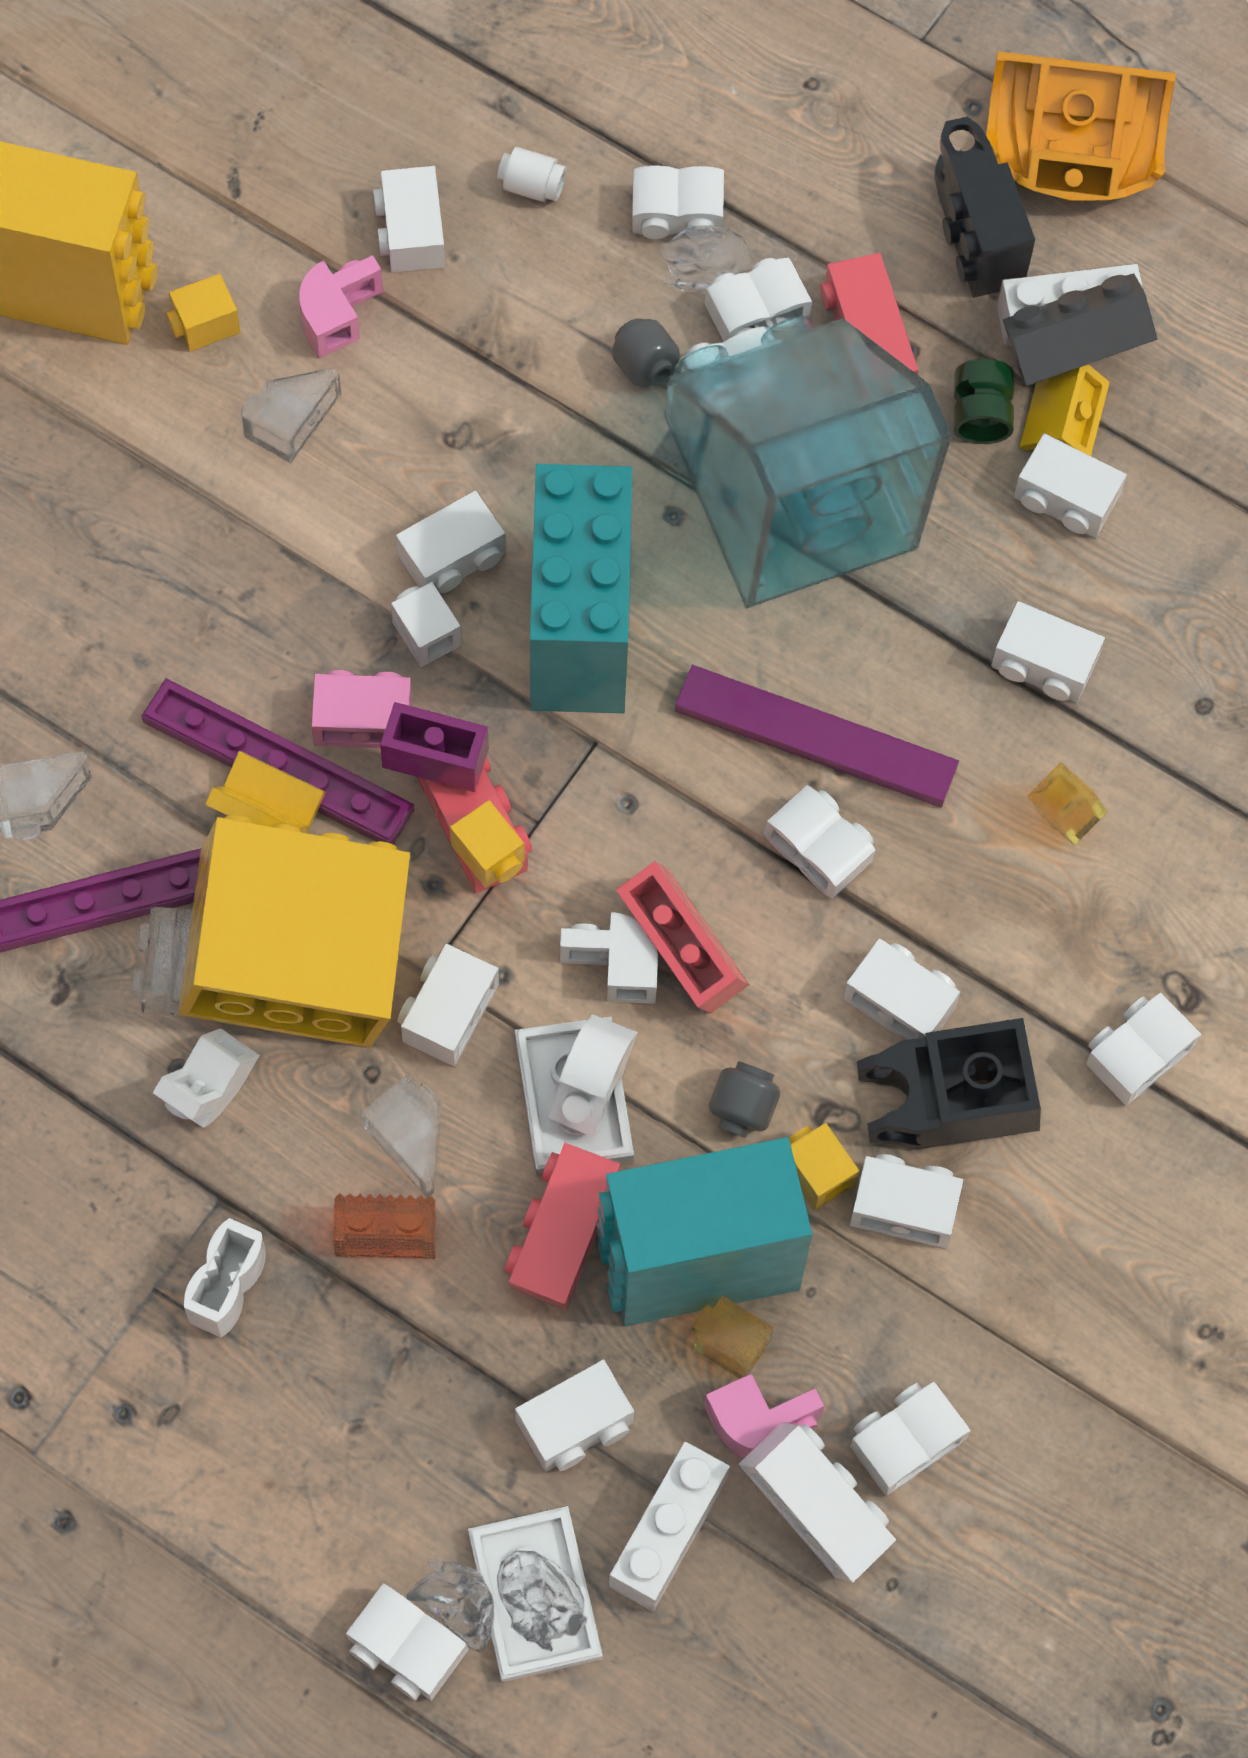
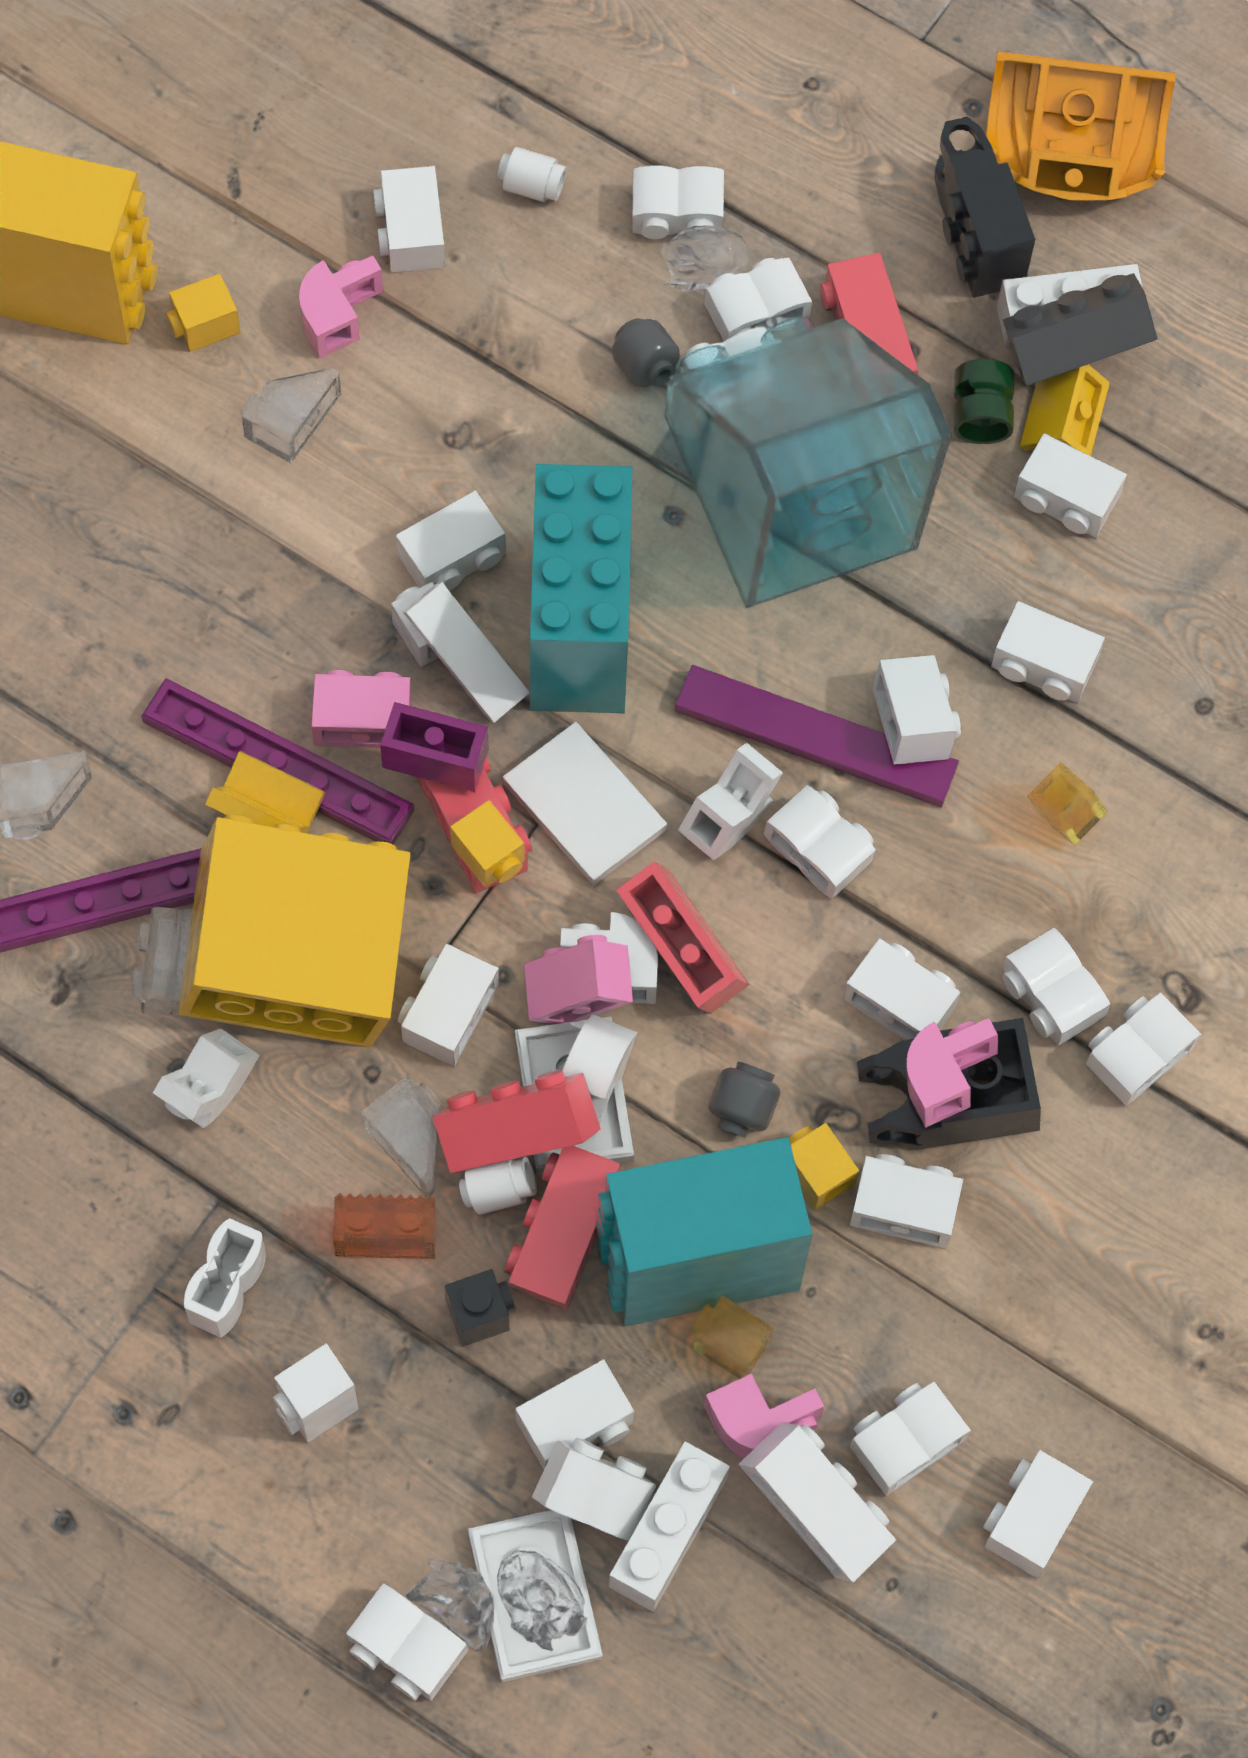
(314, 1394): none -> white brick
(466, 652): none -> white tile
(479, 1306): none -> black brick
(498, 1185): none -> white brick
(516, 1121): none -> coral brick
(578, 981): none -> bright pink brick
(584, 803): none -> white tile
(595, 1489): none -> white brick
(733, 804): none -> white brick
(915, 709): none -> white brick
(936, 1066): none -> bright pink brick
(1037, 1513): none -> white brick
(1055, 987): none -> white brick

